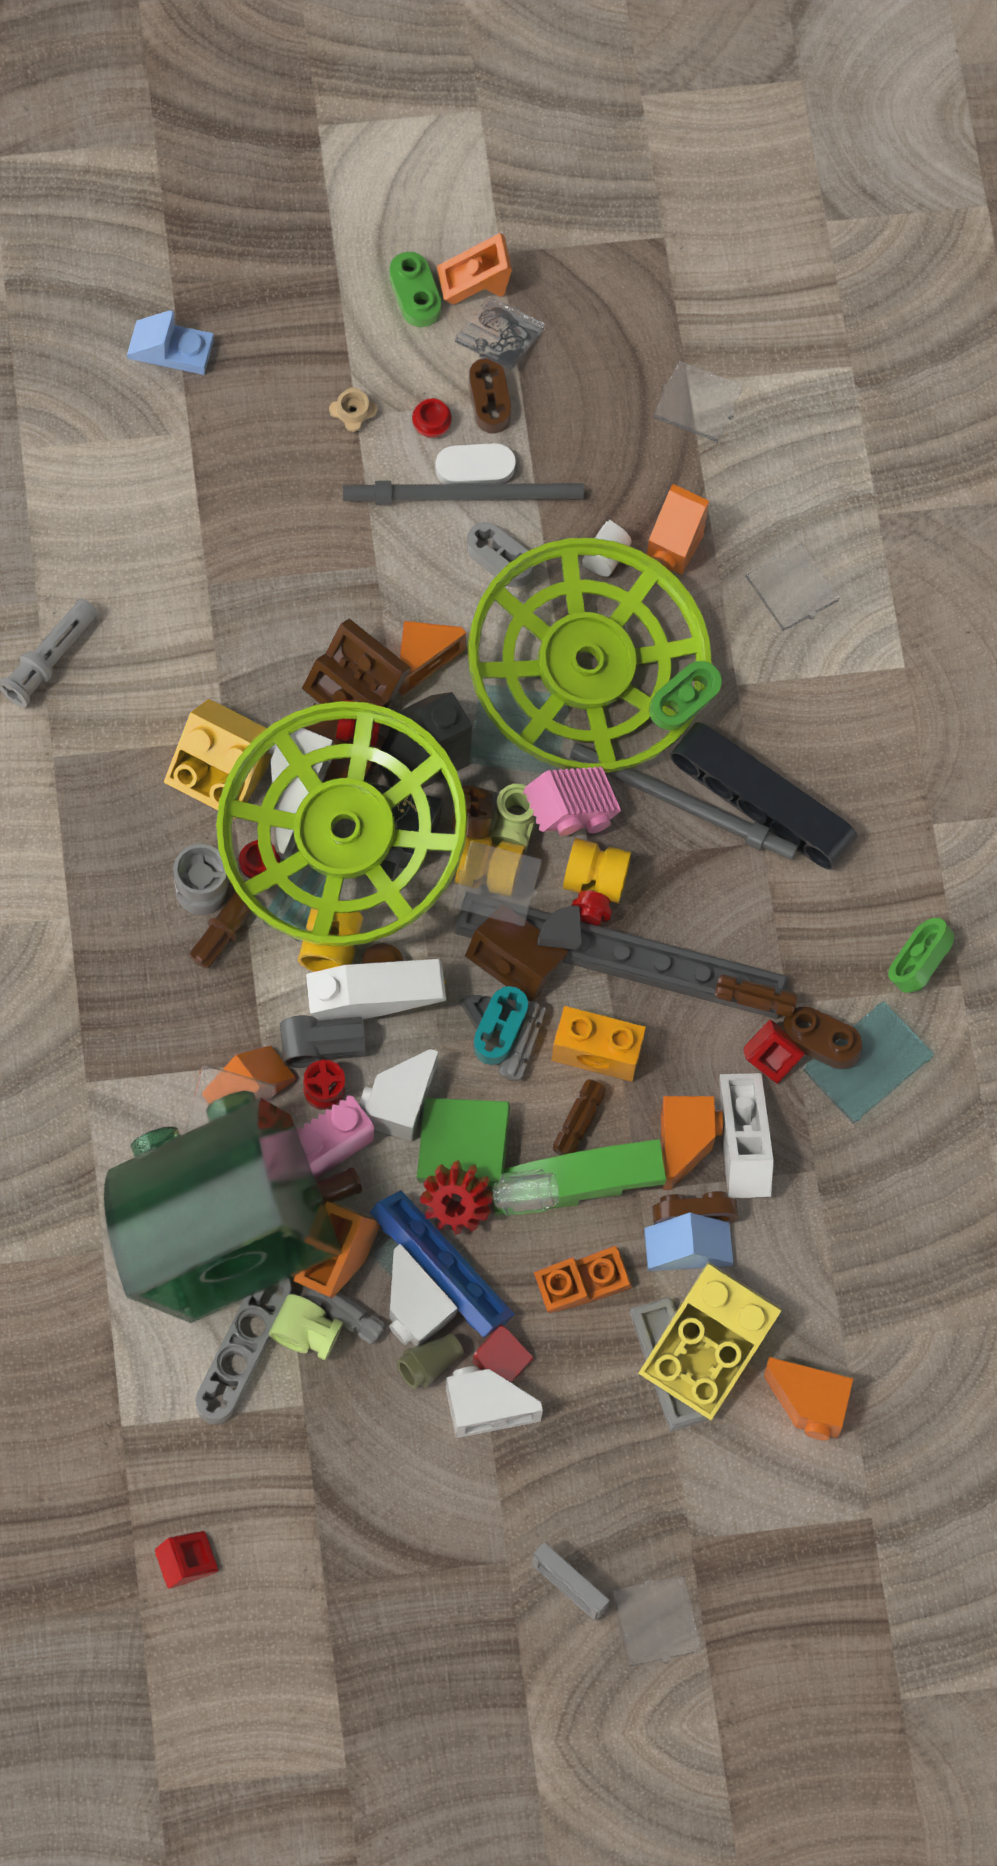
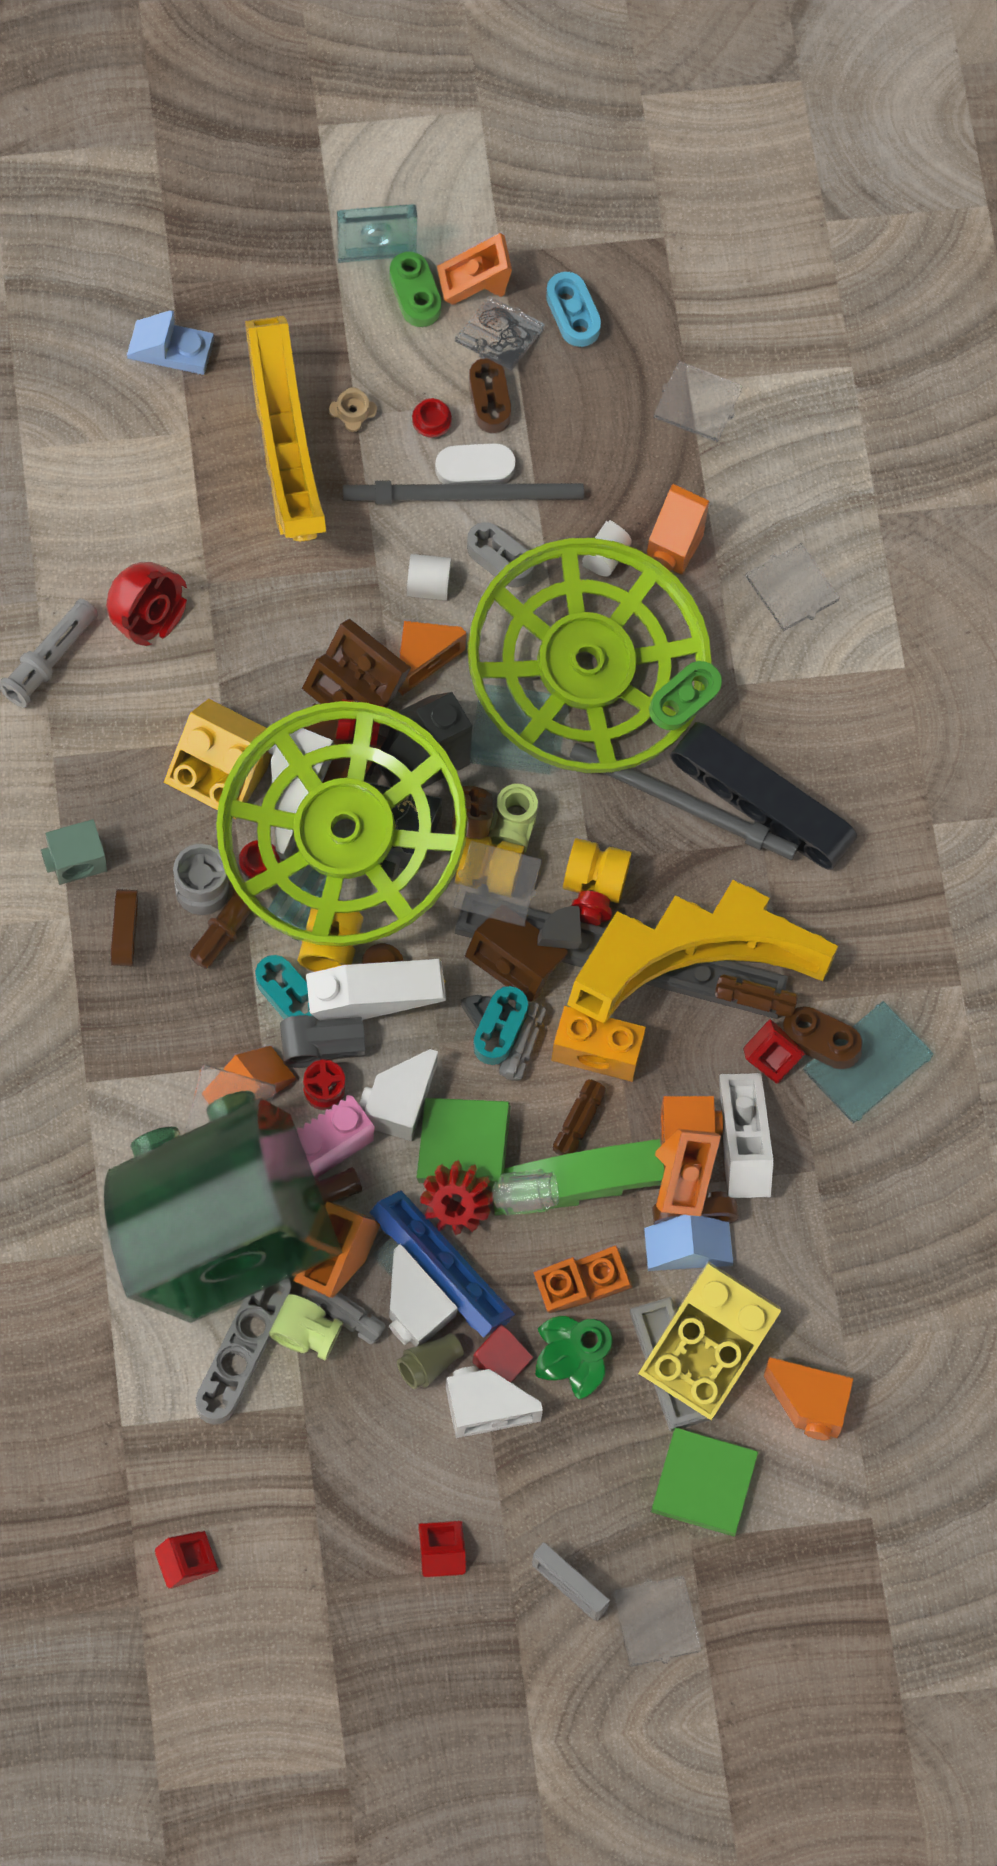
(74, 852): none -> sand green brick
(124, 927): none -> reddish brown beam
(146, 601): none -> red cylinder
(273, 992): none -> teal beam
(283, 432): none -> yellow arch
(376, 232): none -> clear light blue tile
(428, 577): none -> white brick
(442, 1549): none -> red slope
(569, 1358): none -> green plate
(572, 800): bright pink brick -> none
(575, 311): none -> medium azure plate
(687, 1172): none -> orange slope
(688, 935): none -> yellow arch
(704, 1482): none -> bright green tile
(921, 955): bright green plate -> none

